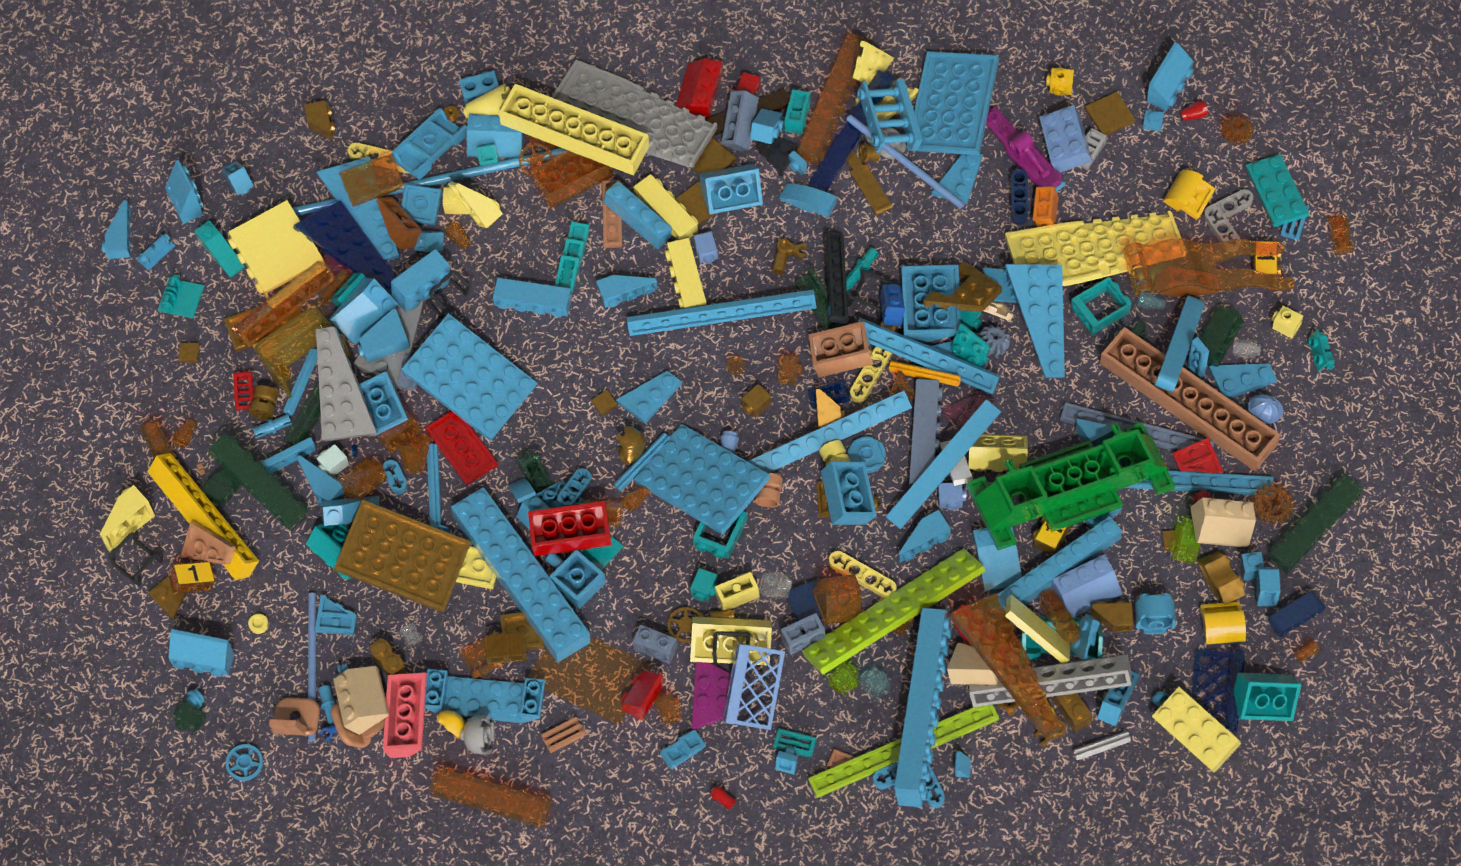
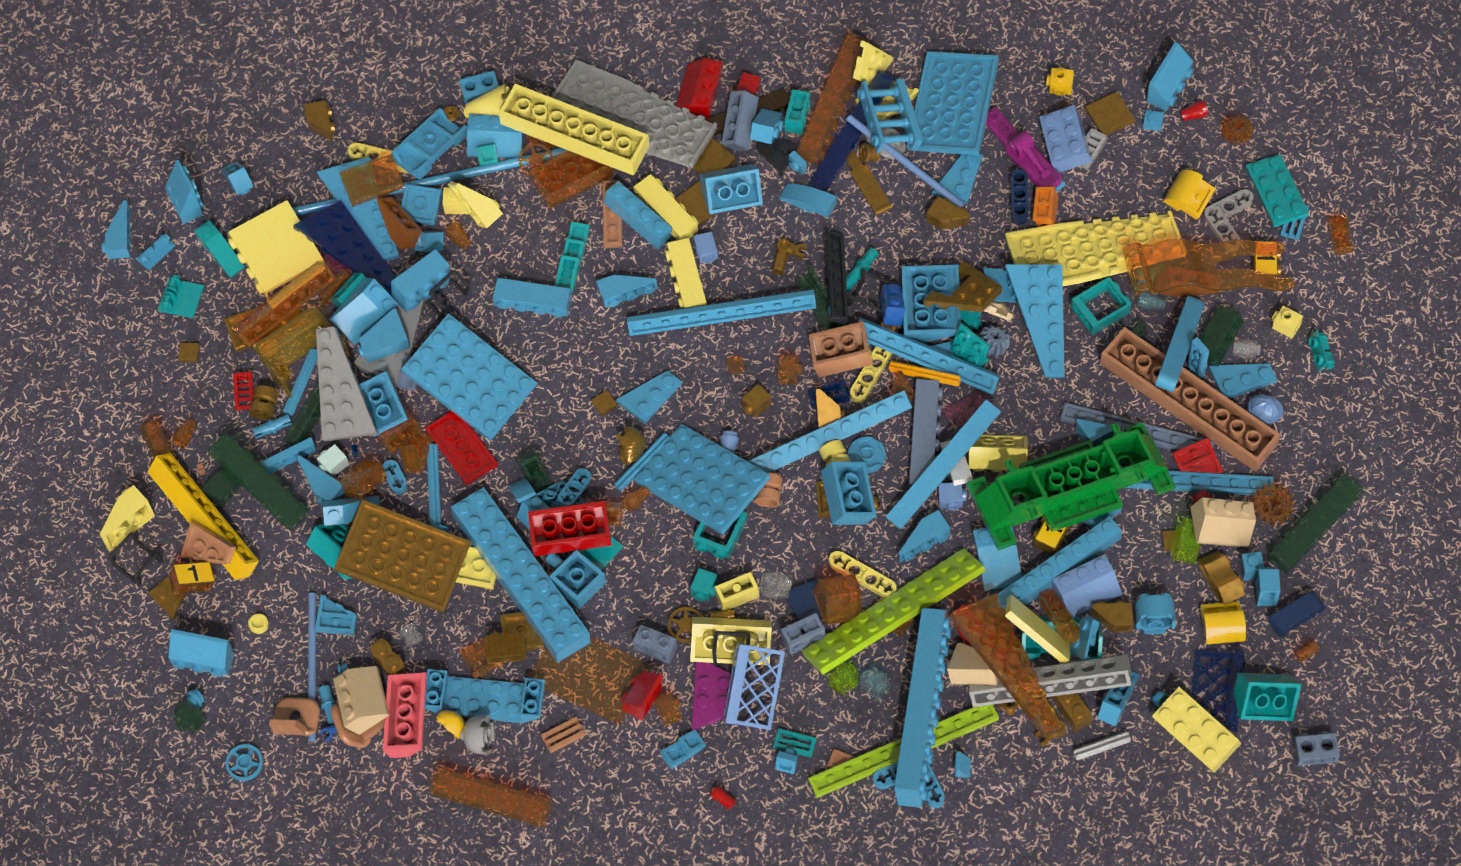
(946, 215): none -> pearl gold slope
(1318, 754): none -> sand blue brick

